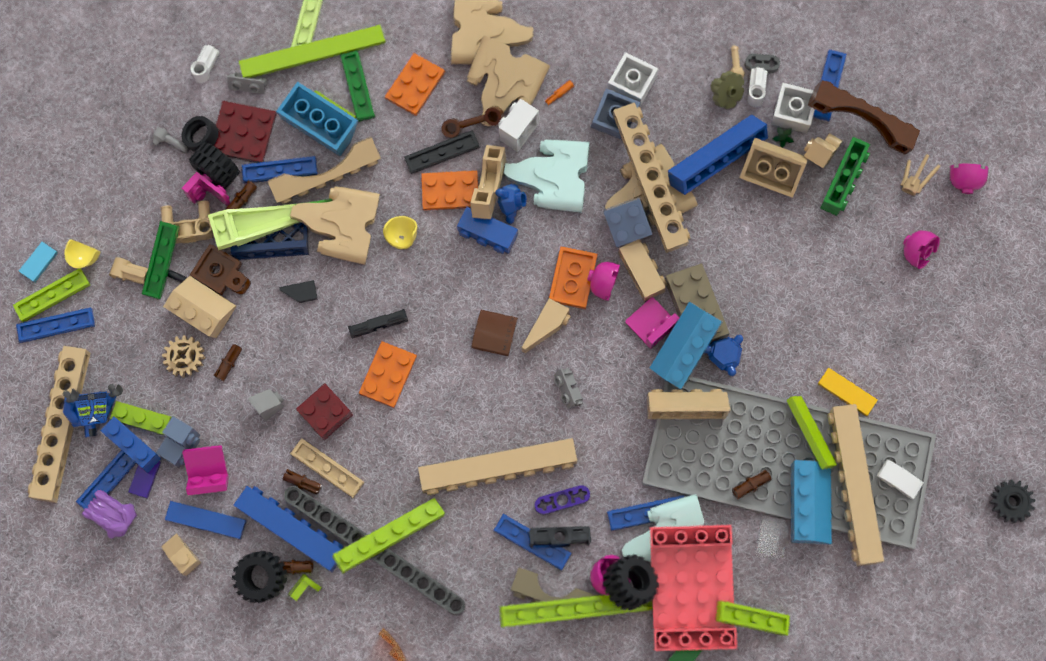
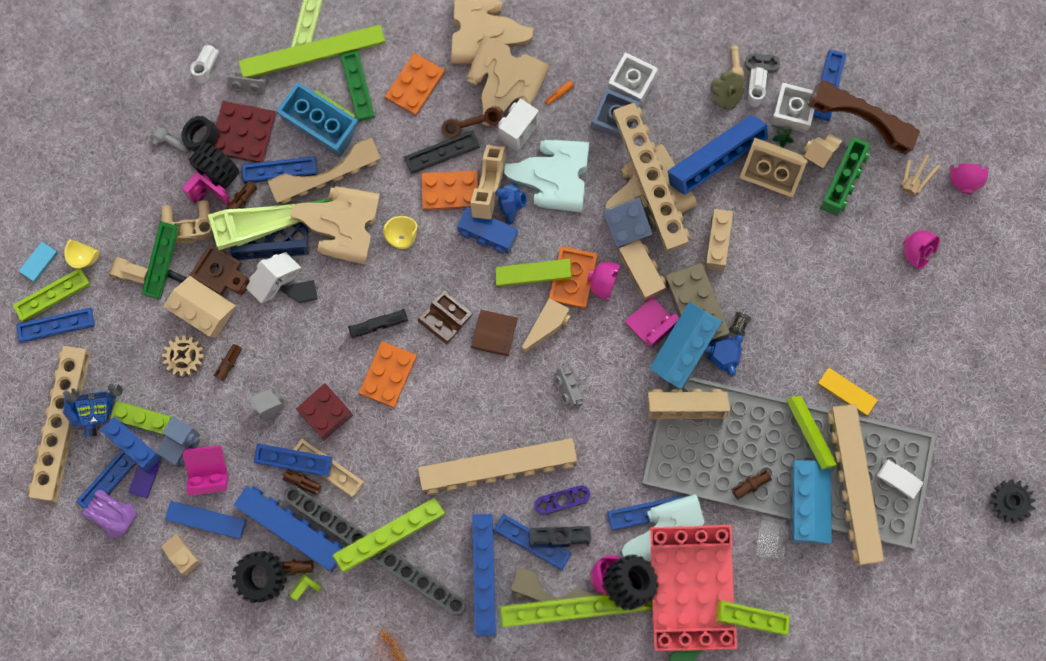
(271, 275): none -> white brick
(293, 459): none -> blue tile
(450, 311): none -> reddish brown slope
(484, 575): none -> blue brick
(533, 272): none -> lime tile
(718, 240): none -> tan brick
(739, 324): none -> clear smoke bush

